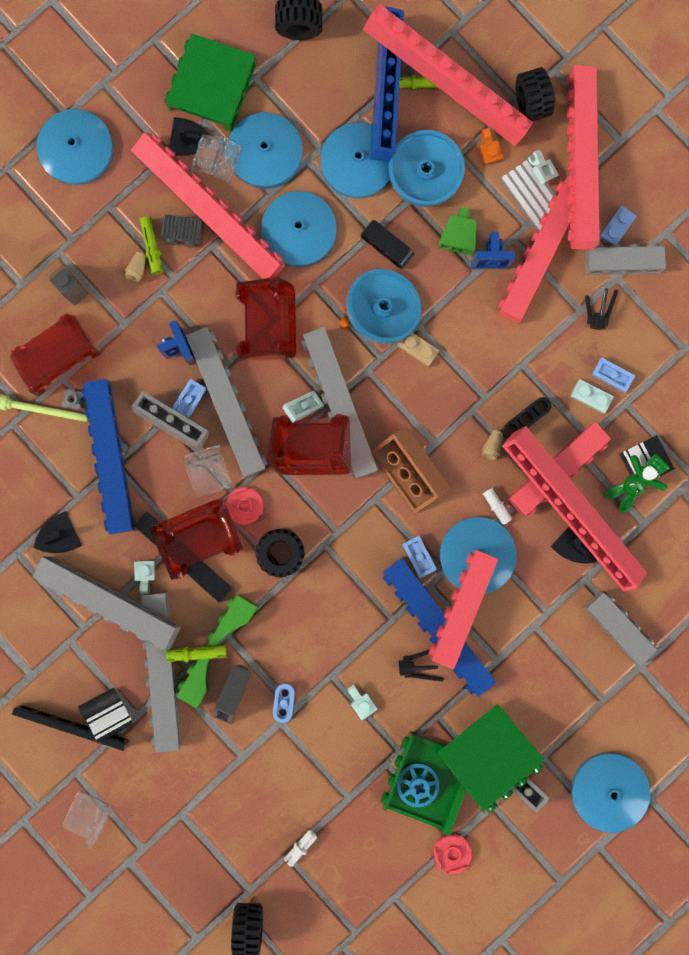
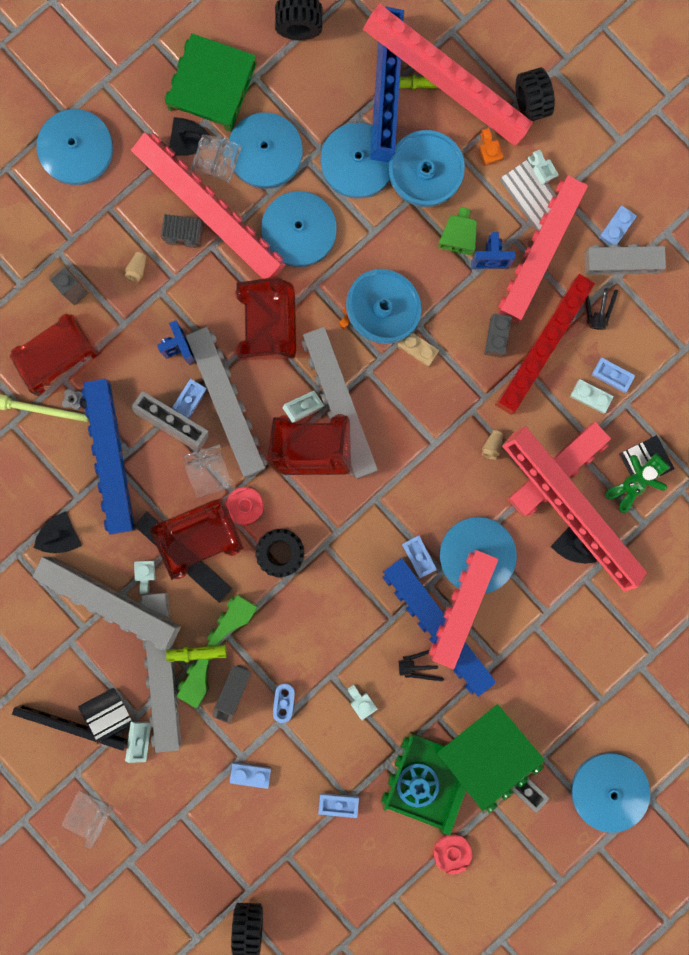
(138, 742): none -> light aqua plate
(153, 253): lime pin -> none
(250, 775): none -> light blue plate
(300, 848): white axle -> none
(338, 805): none -> light blue plate
(387, 244): black beam -> none
(410, 469): nougat slope -> none
(497, 506): white axle -> none
(498, 335): none -> dark grey brick
(532, 411): black beam -> none
(545, 344): none -> red brick
(583, 158): coral brick -> none
(620, 628): light grey brick -> none

